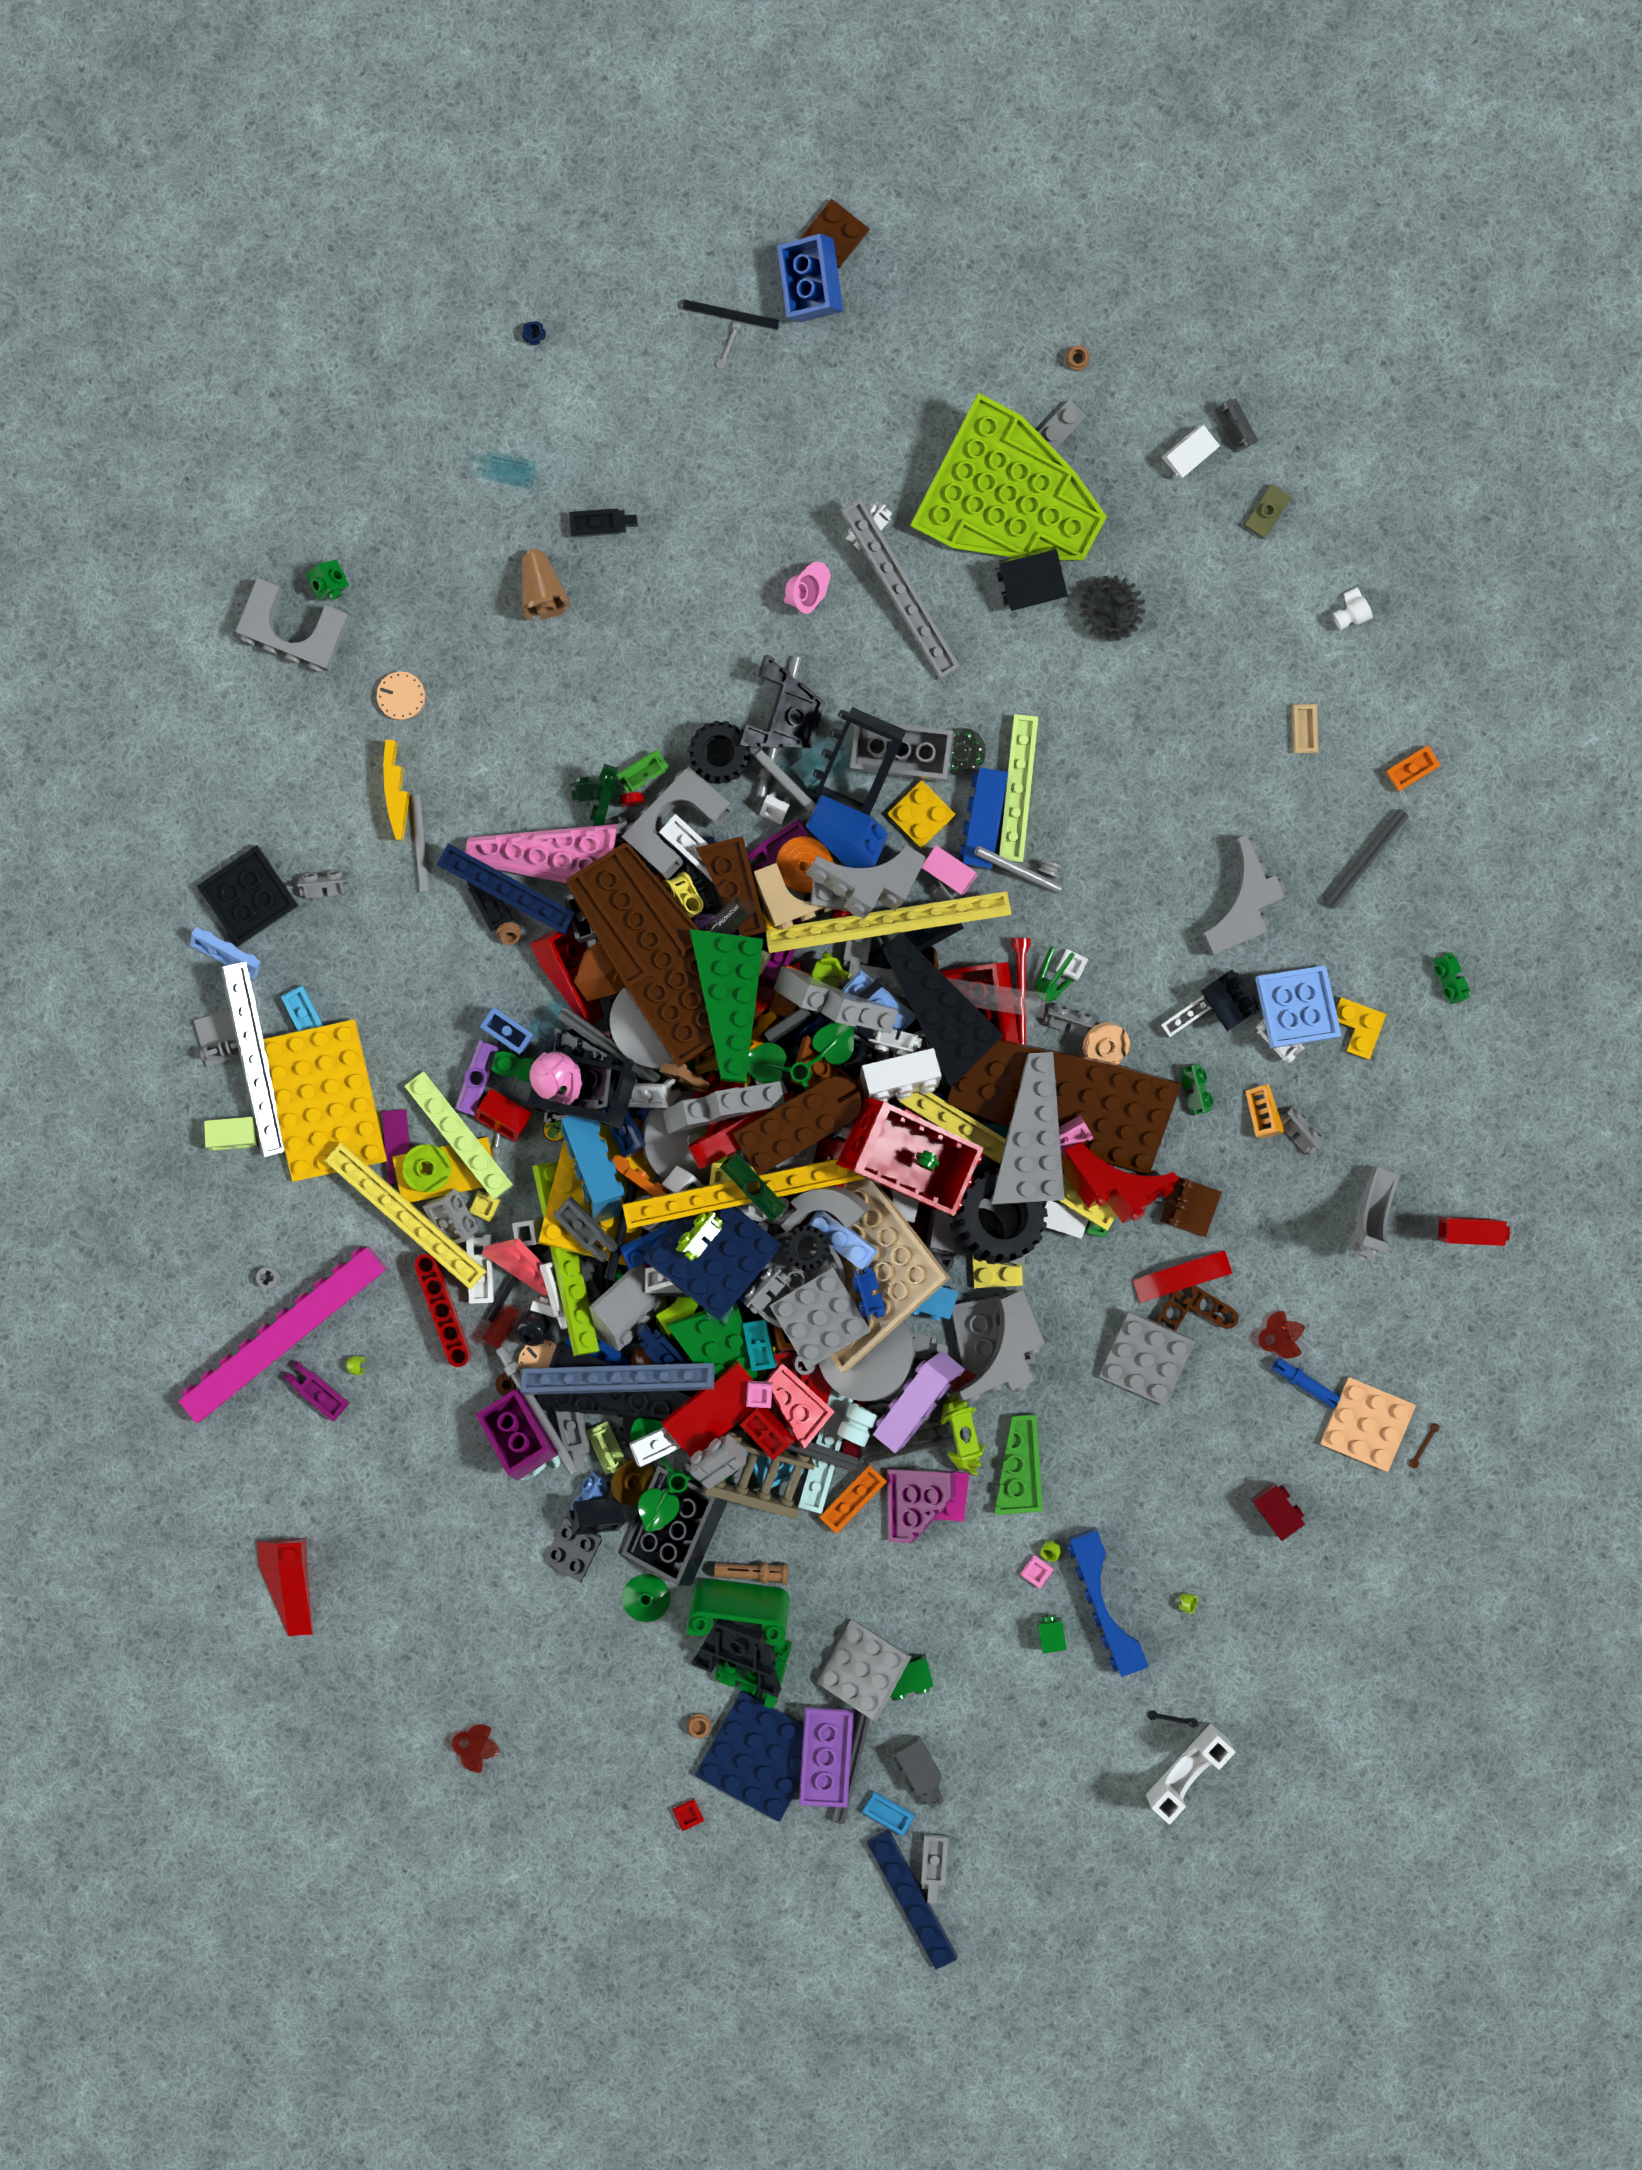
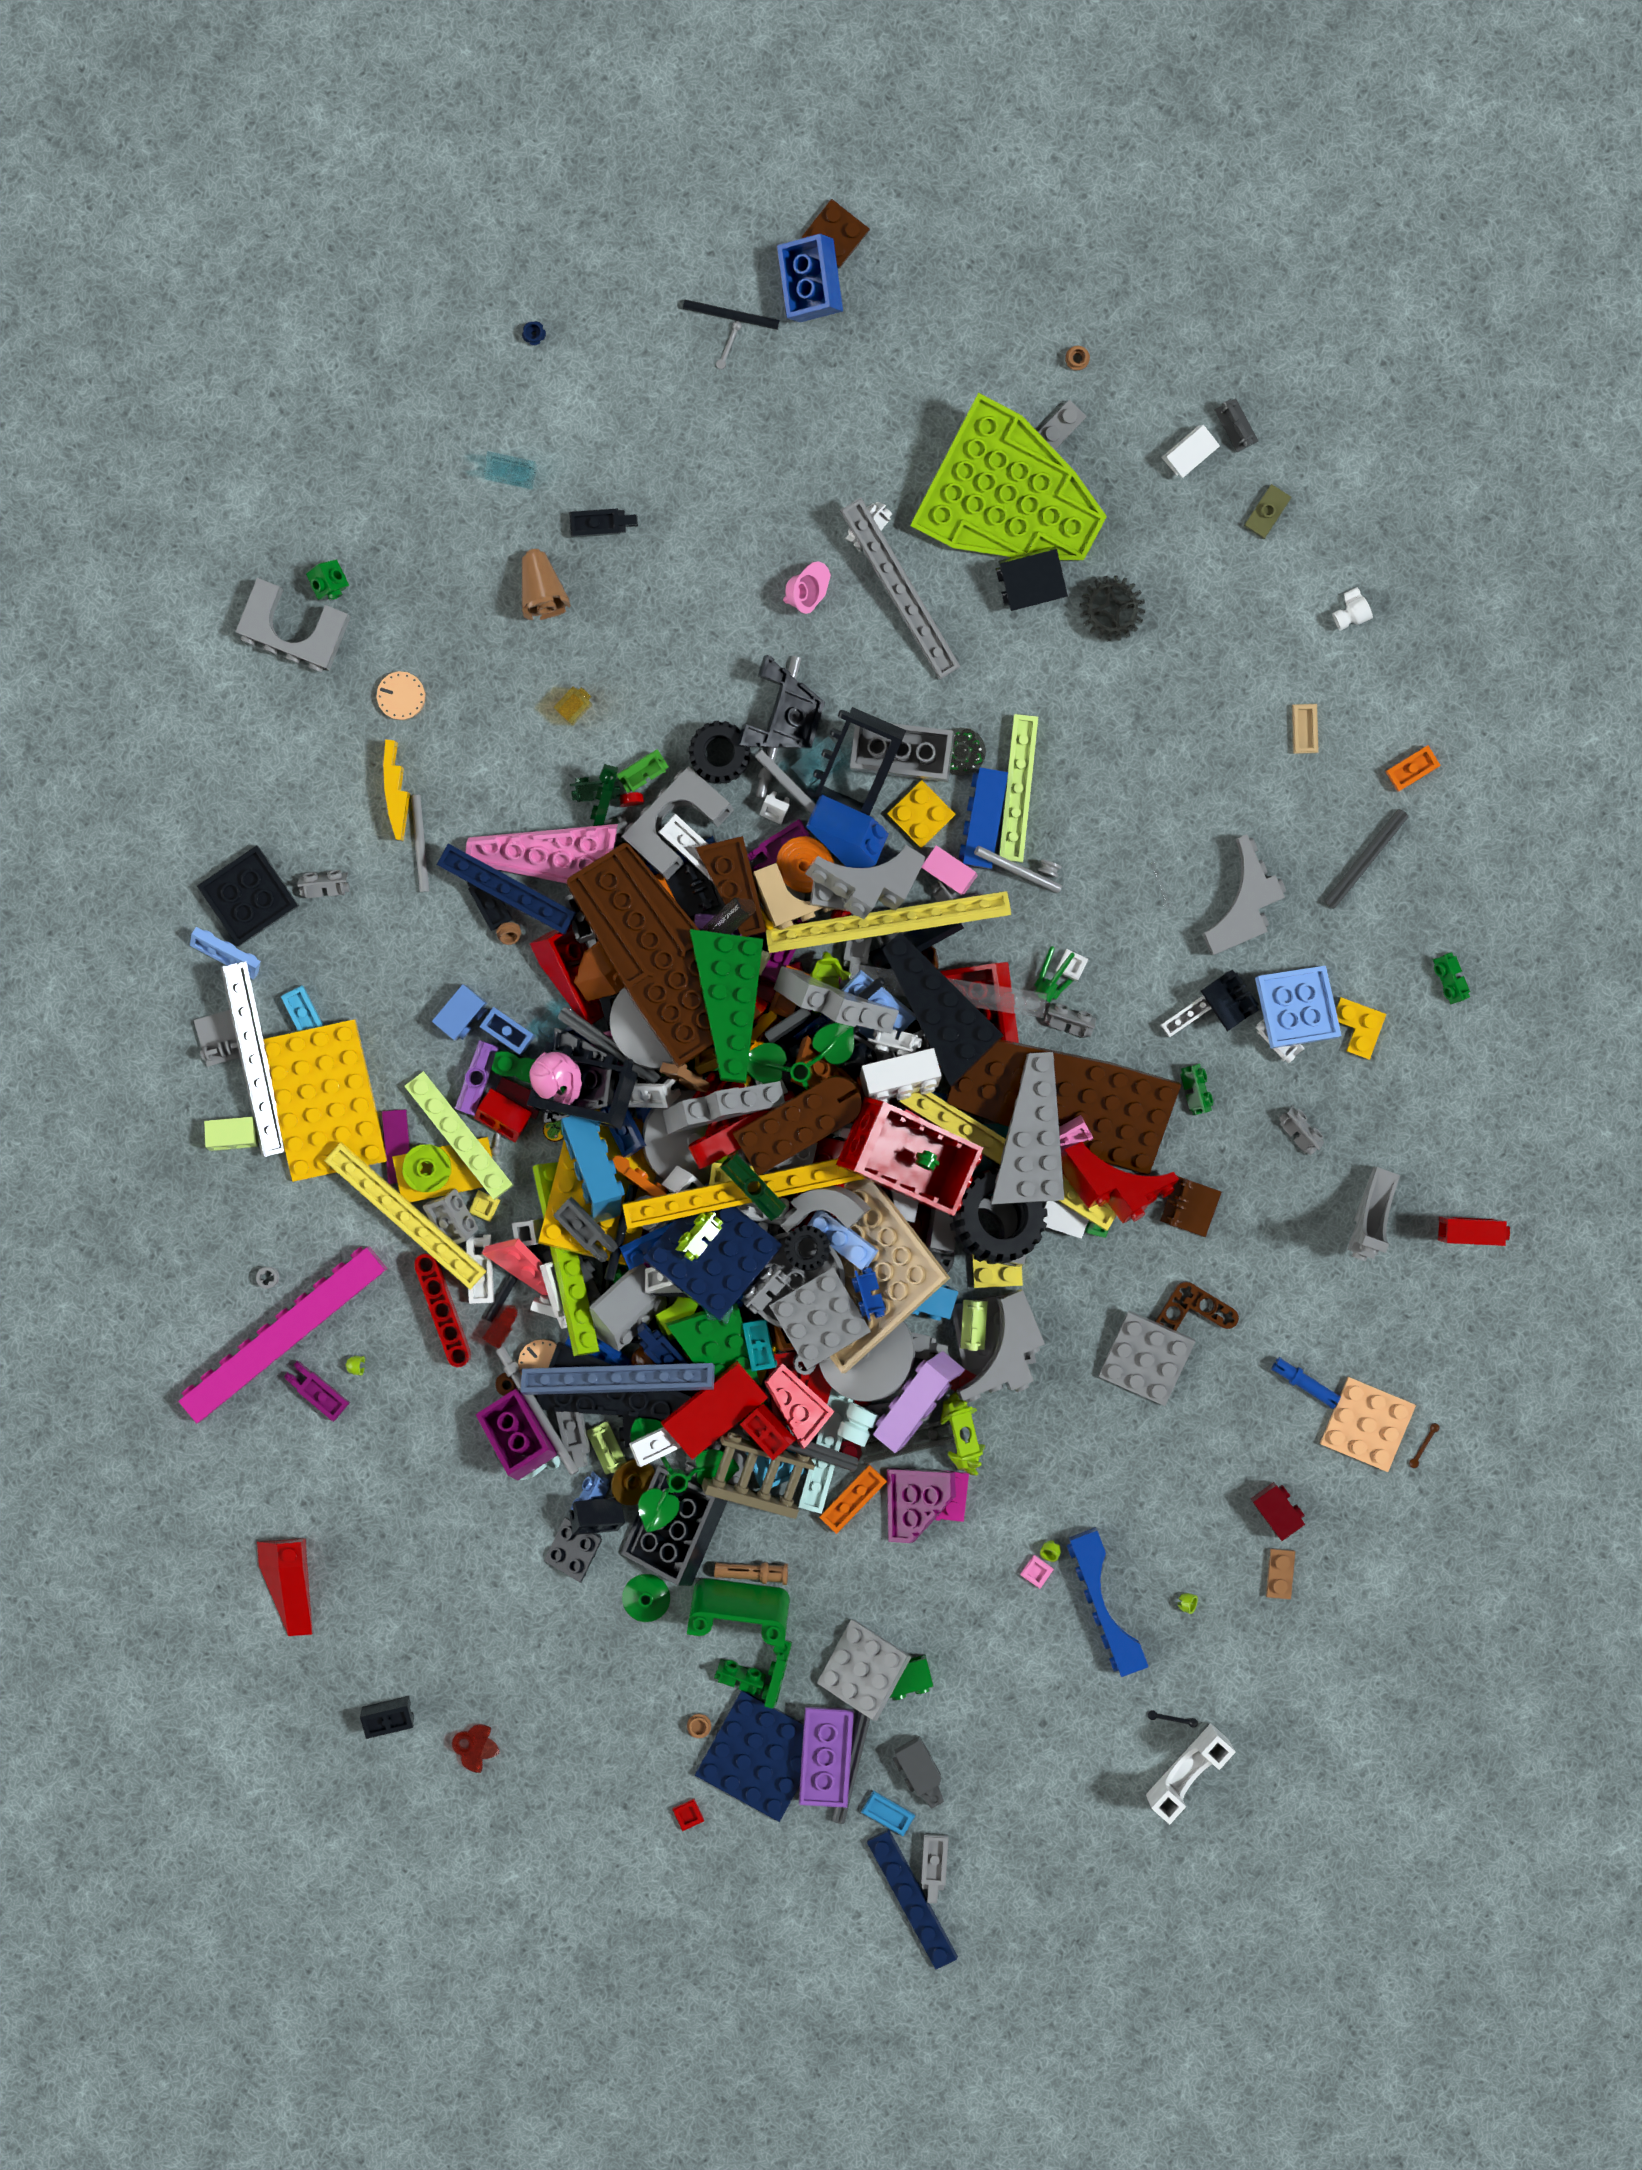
(387, 1717): none -> black hinge
(460, 1012): none -> medium blue brick
(516, 1094): none -> dark red tile
(532, 1328): black head -> none
(573, 705): none -> clear yellow brick
(684, 893): light yellow piece -> none
(717, 1461): light grey brick -> none
(742, 1647): black wing -> none
(759, 1394): bright pink tile -> none
(973, 1325): none -> yellowish green hinge
(1020, 1475): bright green wing -> none
(1021, 948): red piece -> none
(1051, 1634): green brick -> none
(1106, 1043): light nougat tile -> none
(1182, 1276): red slope -> none
(1274, 1118): light orange slope -> none
(1280, 1573): none -> medium nougat plate
(1285, 1335): clear red plate -> none

